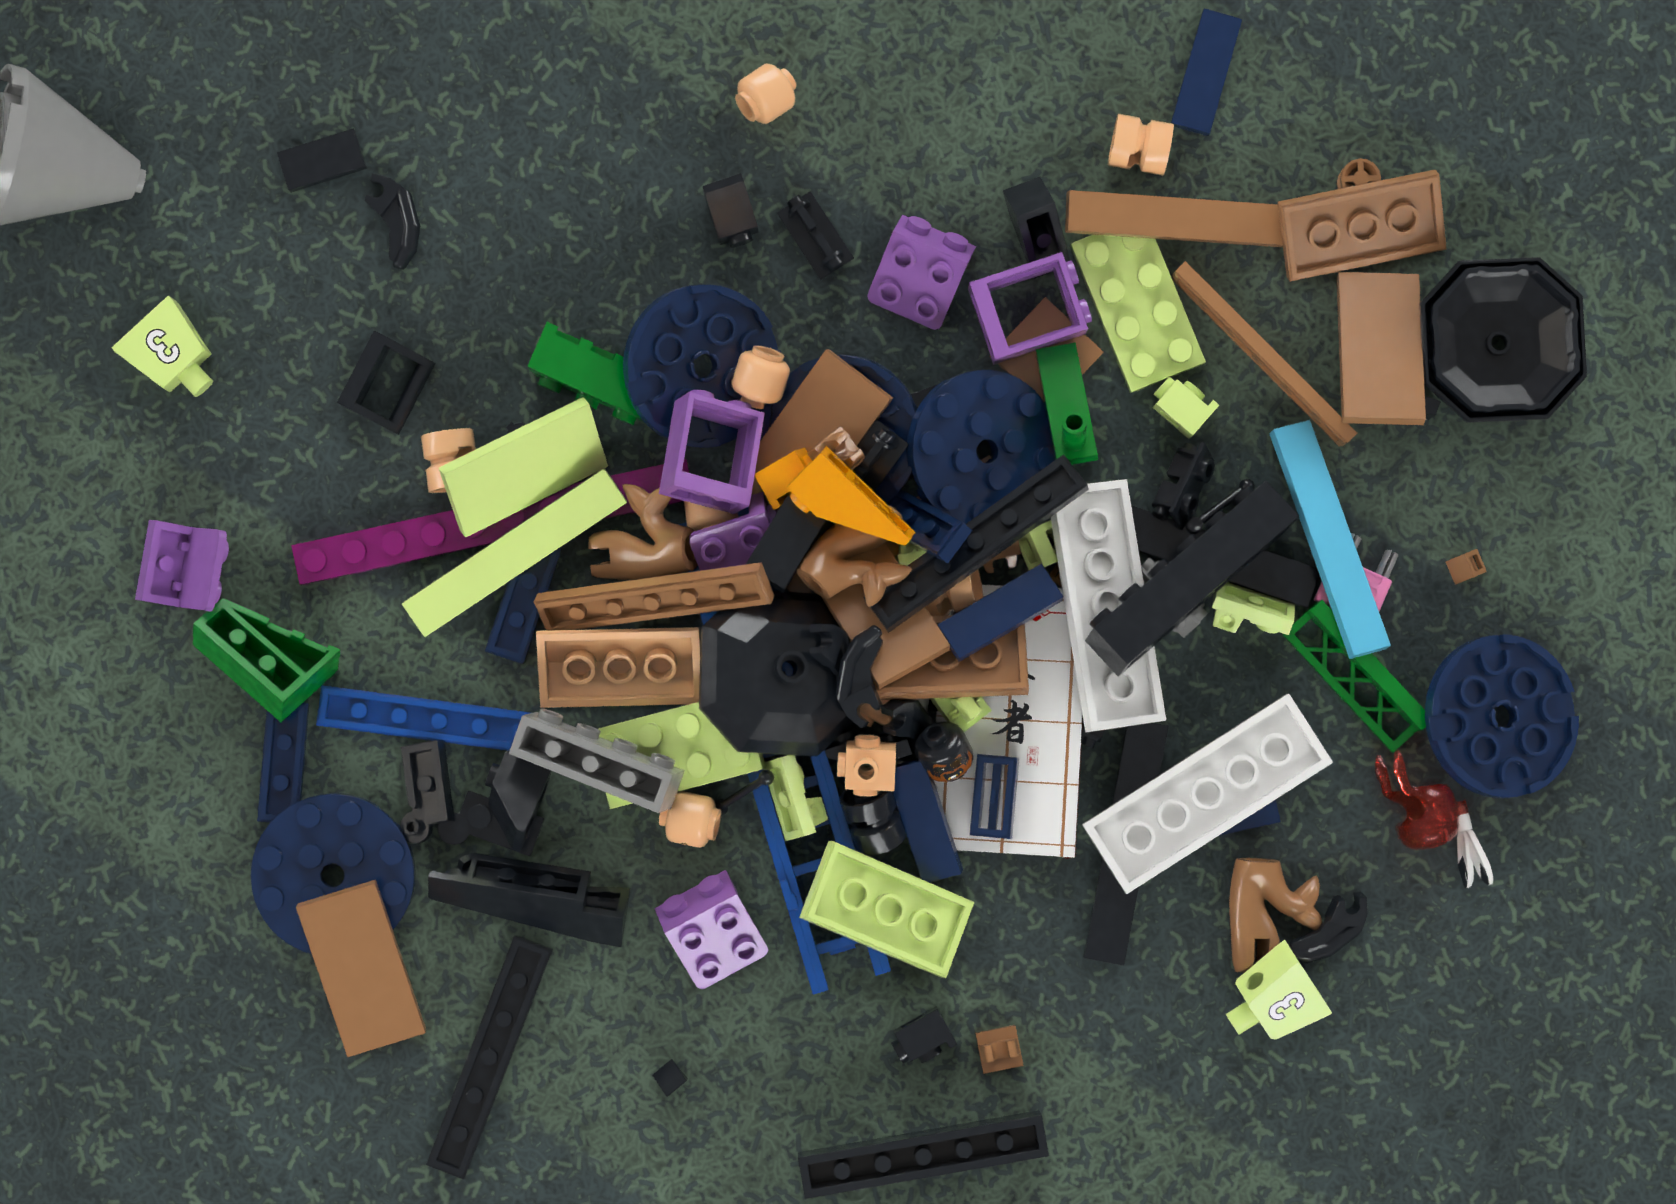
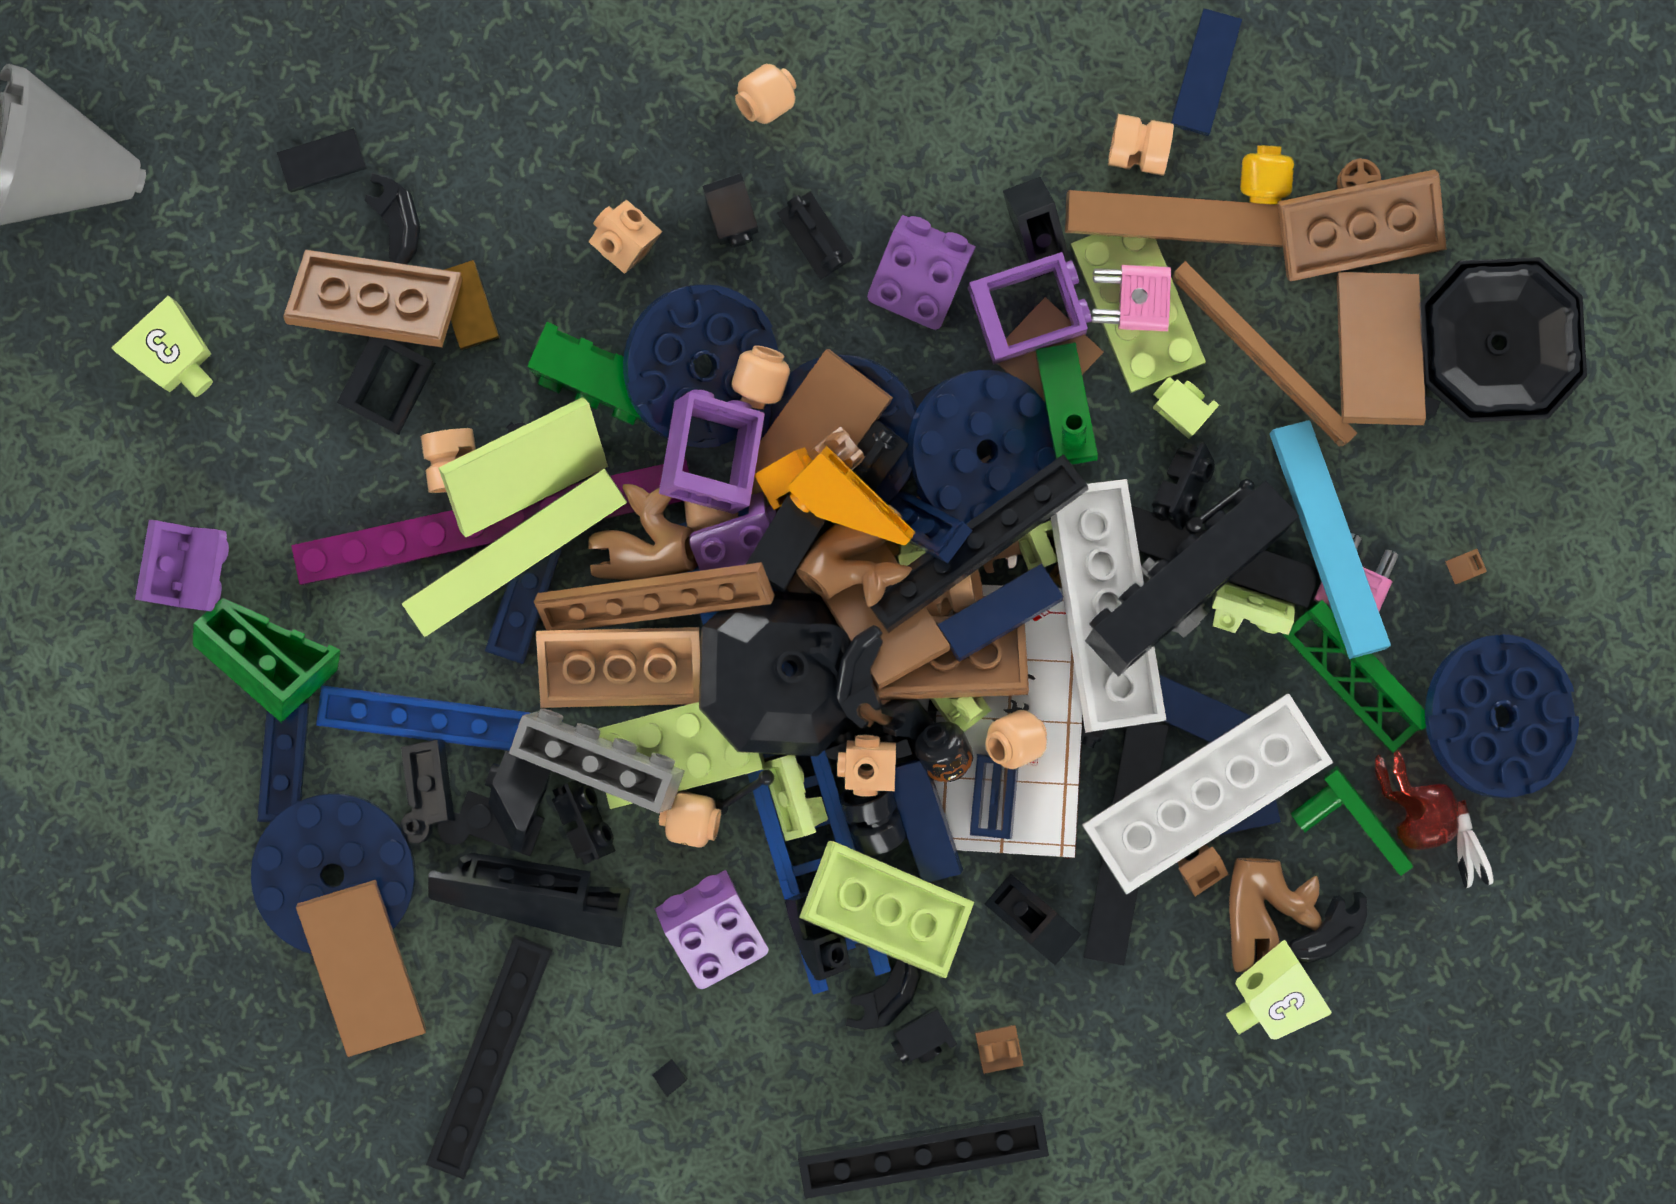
(373, 298): none -> medium nougat tile
(472, 314): none -> pearl gold tile
(593, 836): none -> black hinge
(624, 235): none -> light nougat brick
(821, 949): none -> black slope
(888, 1000): none -> black piece
(1016, 739): none -> light nougat head
(1033, 919): none -> black slope
(1142, 297): none -> bright pink piece
(1197, 712): none -> dark blue tile
(1202, 870): none -> medium nougat tile
(1267, 175): none -> yellow head
(1340, 792): none -> green piece

